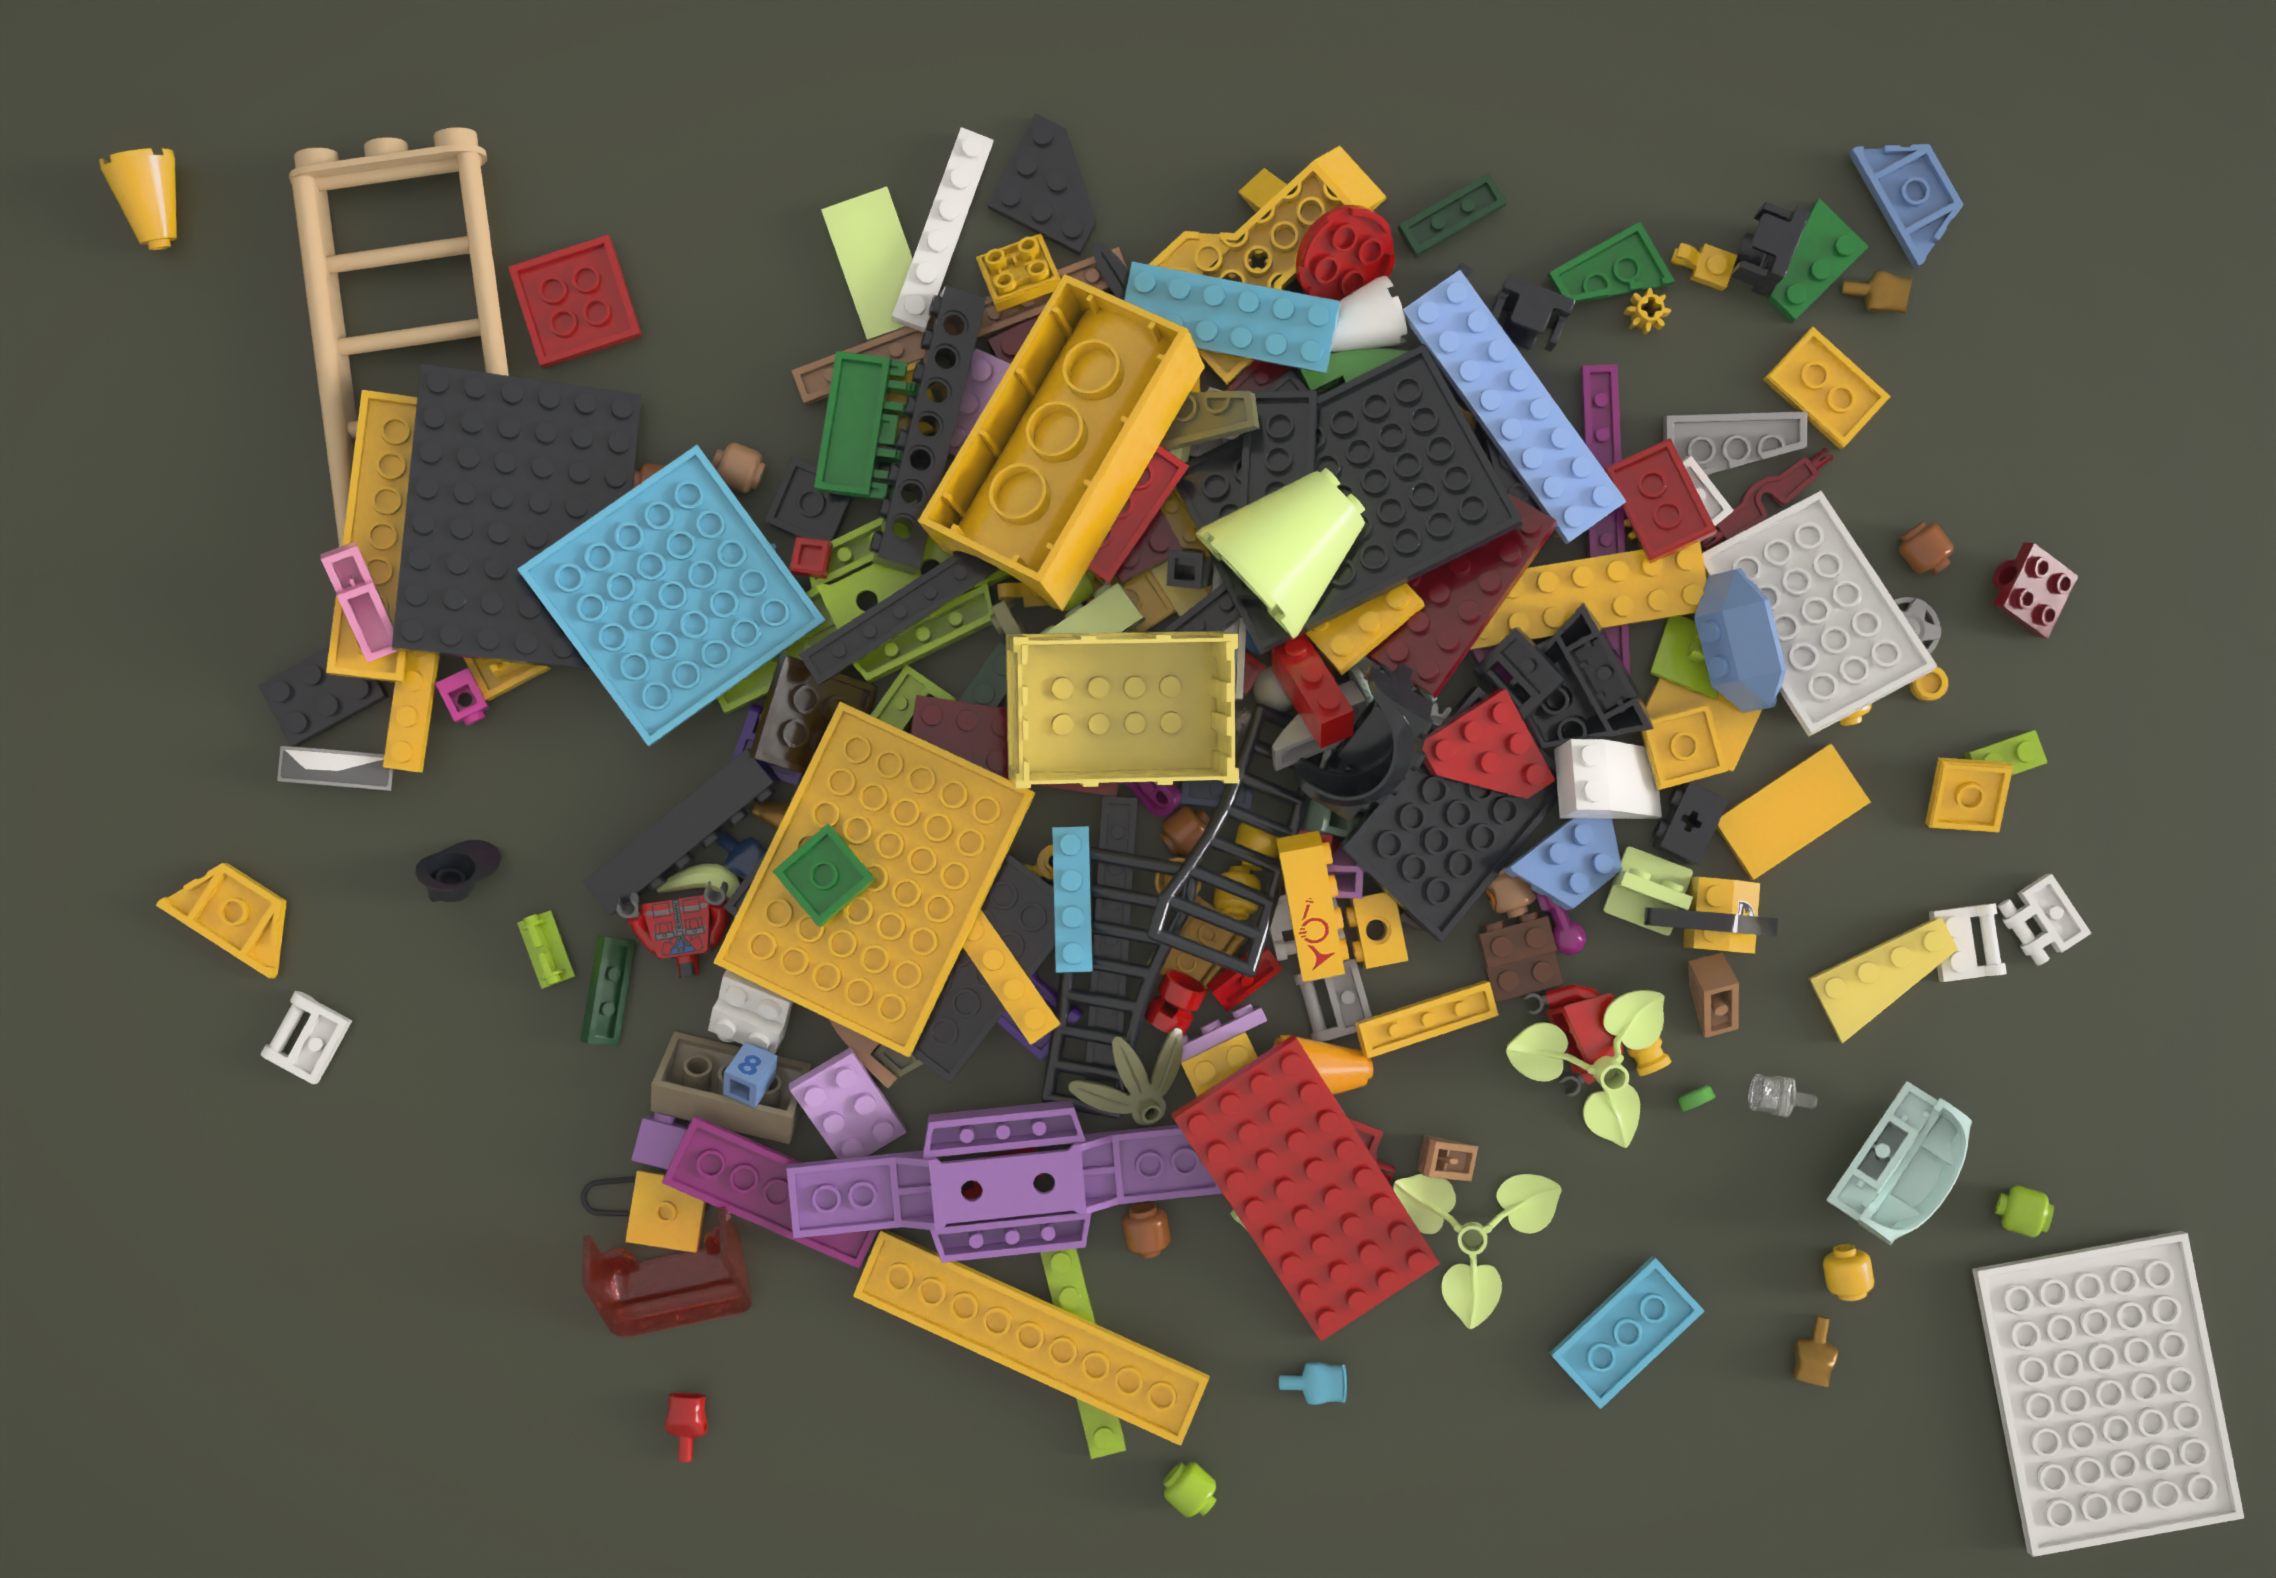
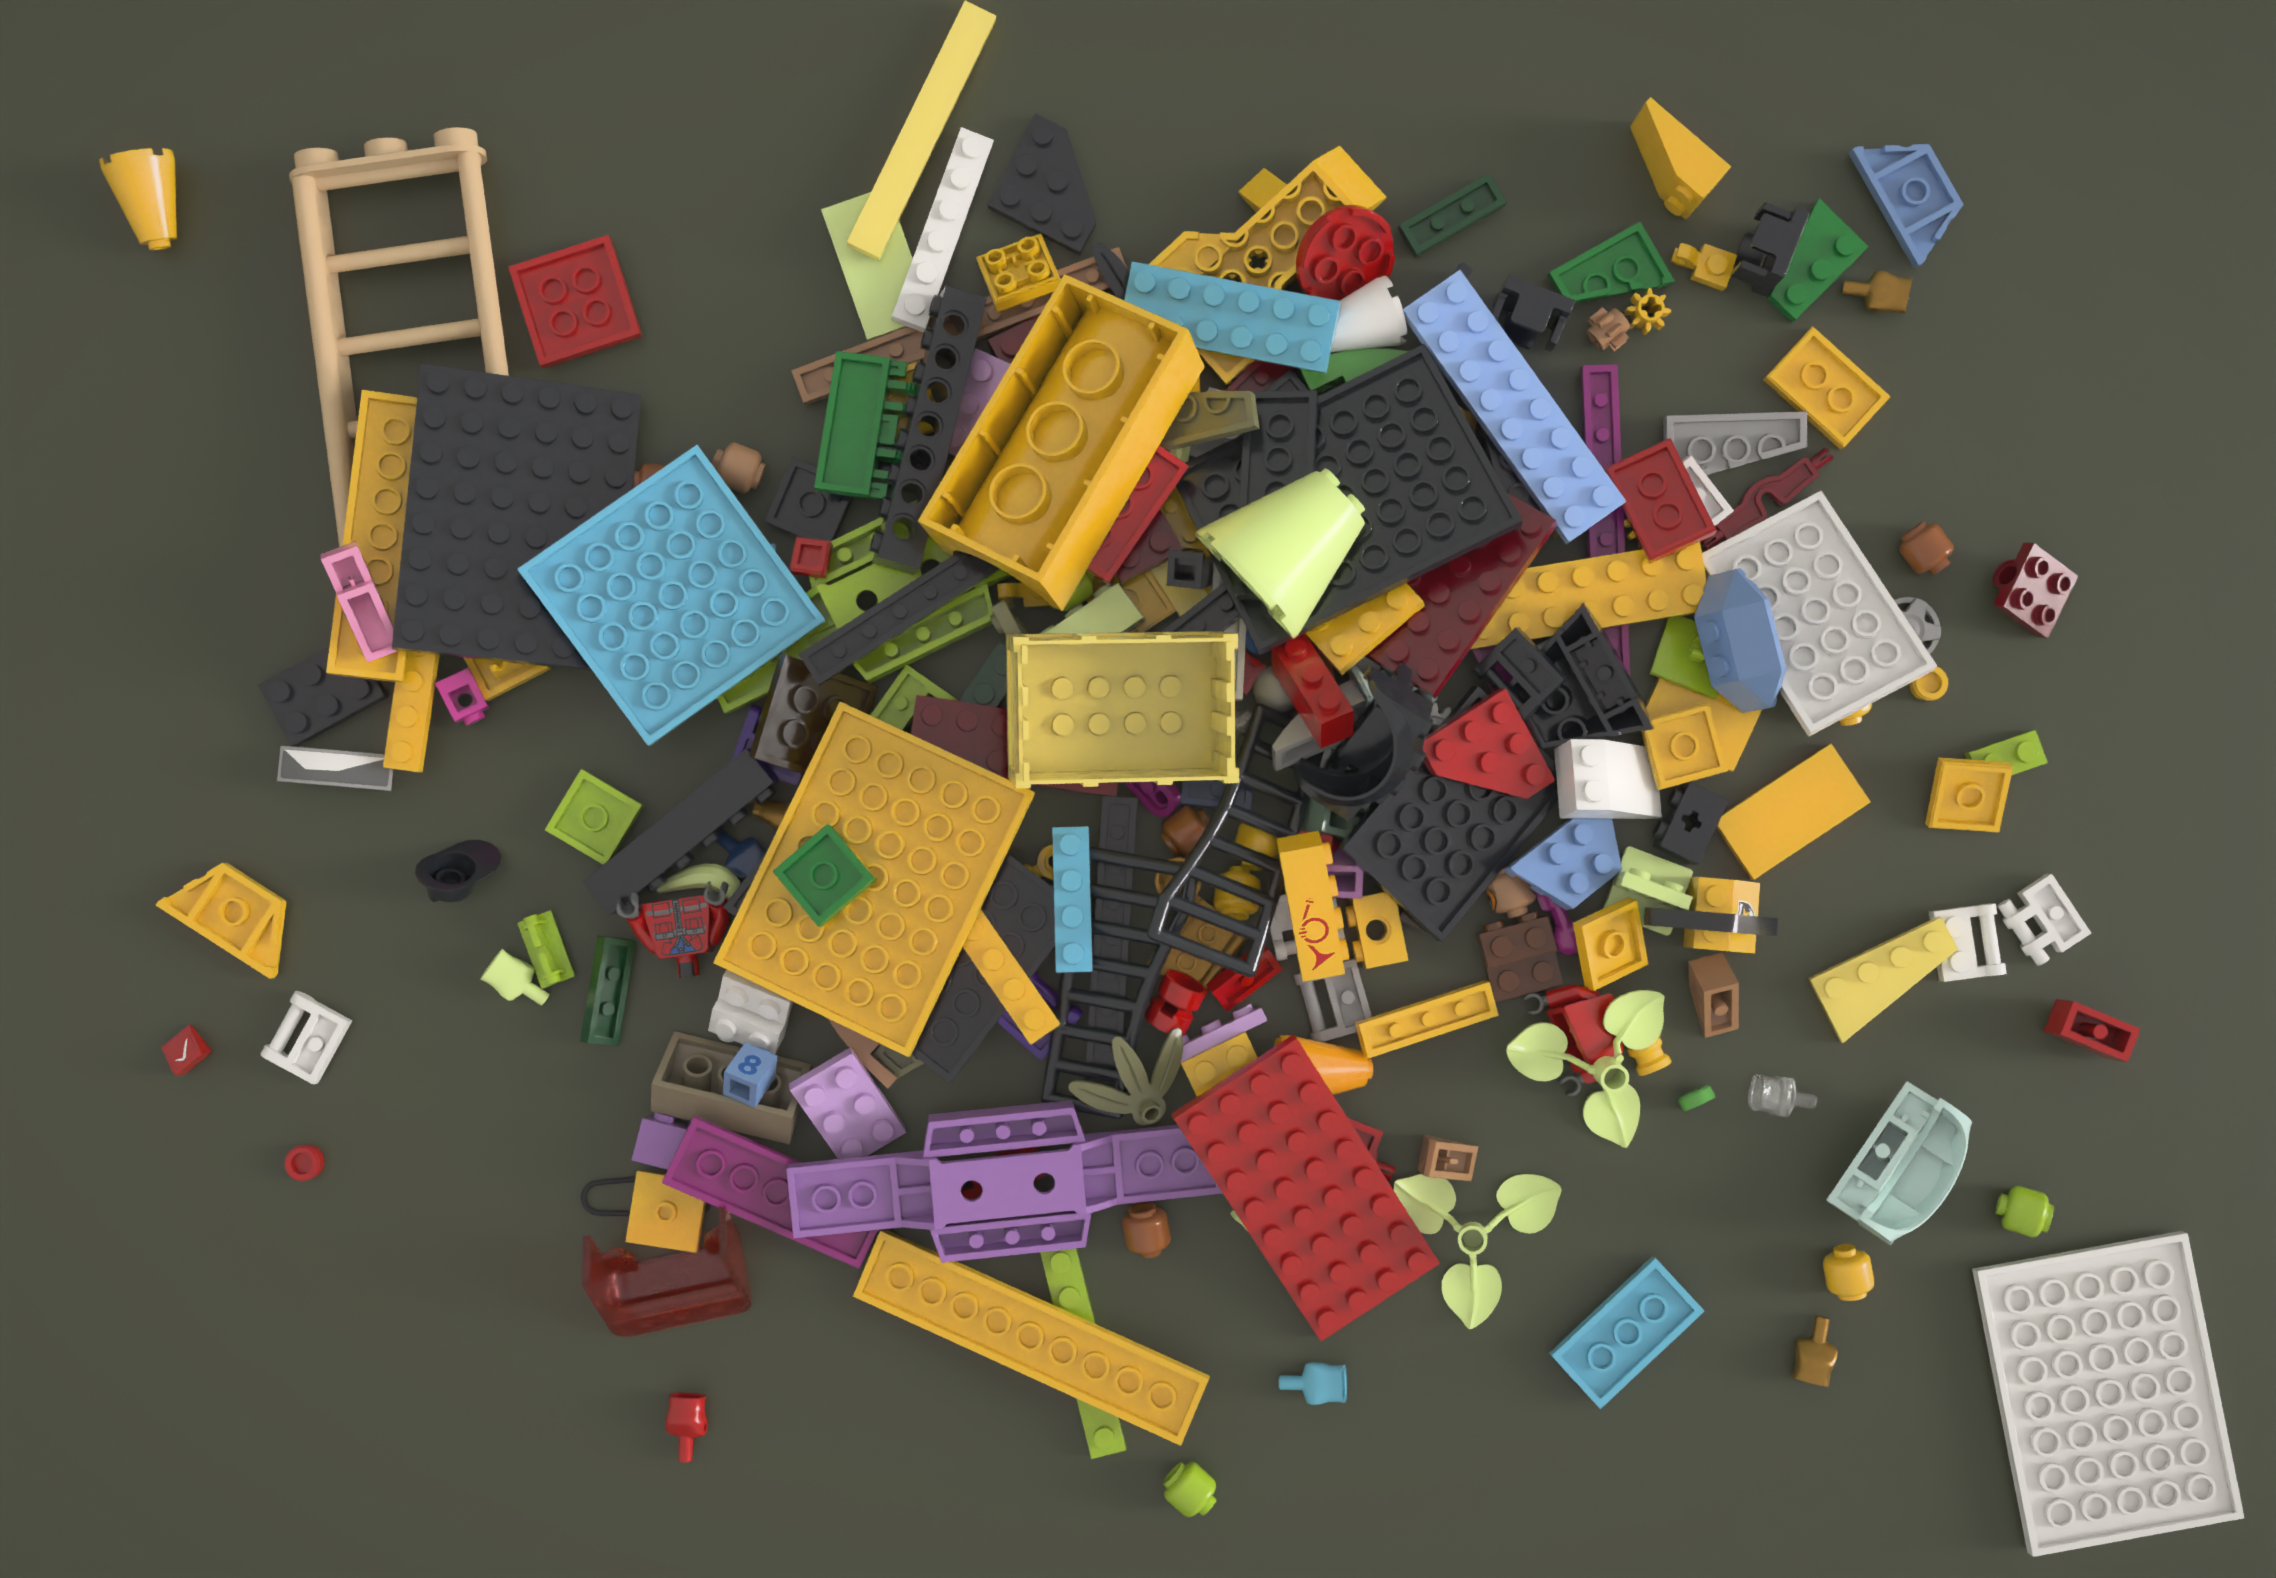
(185, 1051): none -> red slope
(304, 1162): none -> red tile
(512, 978): none -> yellowish green piece
(594, 817): none -> lime plate
(921, 131): none -> light yellow tile
(1608, 329): none -> medium nougat gear
(1610, 943): none -> yellow plate
(1676, 159): none -> yellow slope
(2091, 1030): none -> red brick

